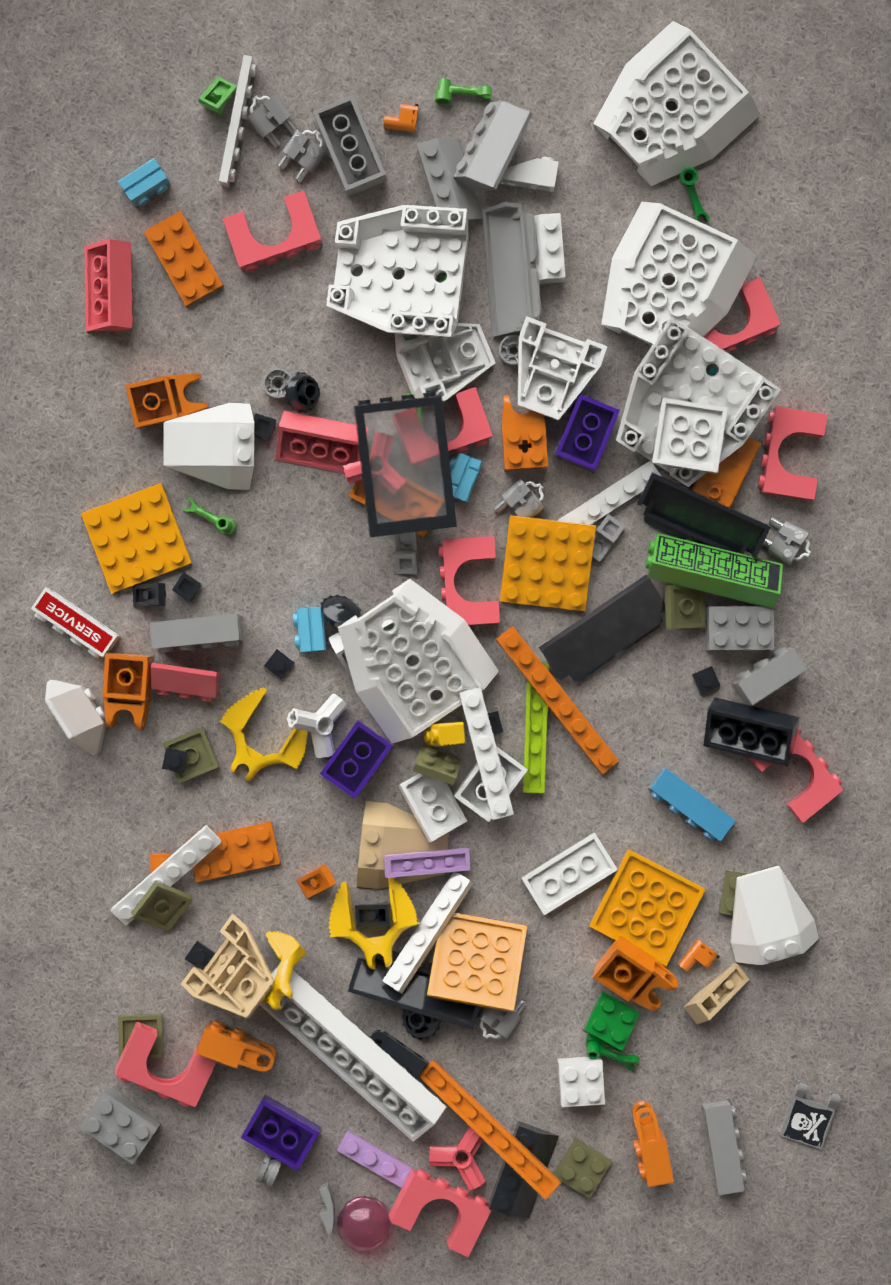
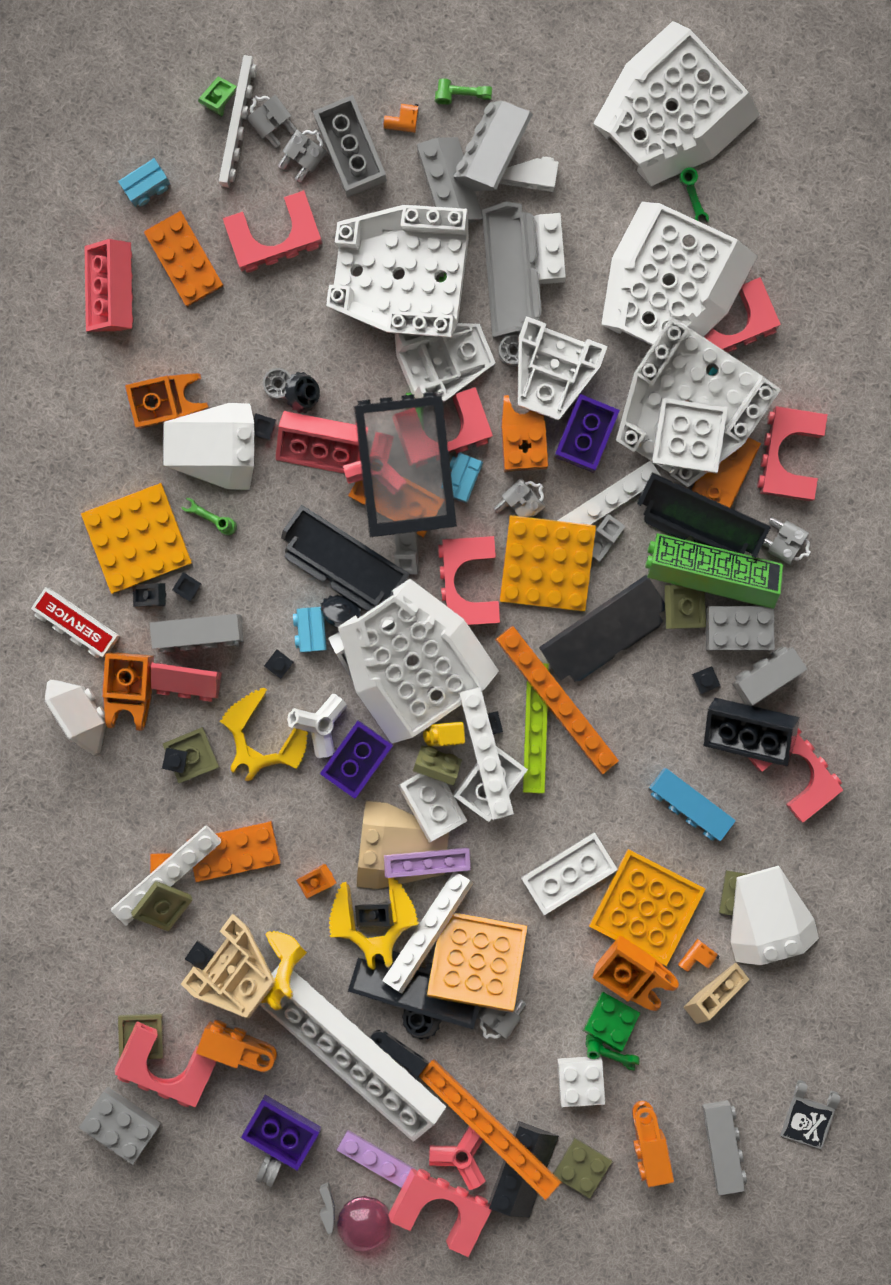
(341, 559): none -> black slope

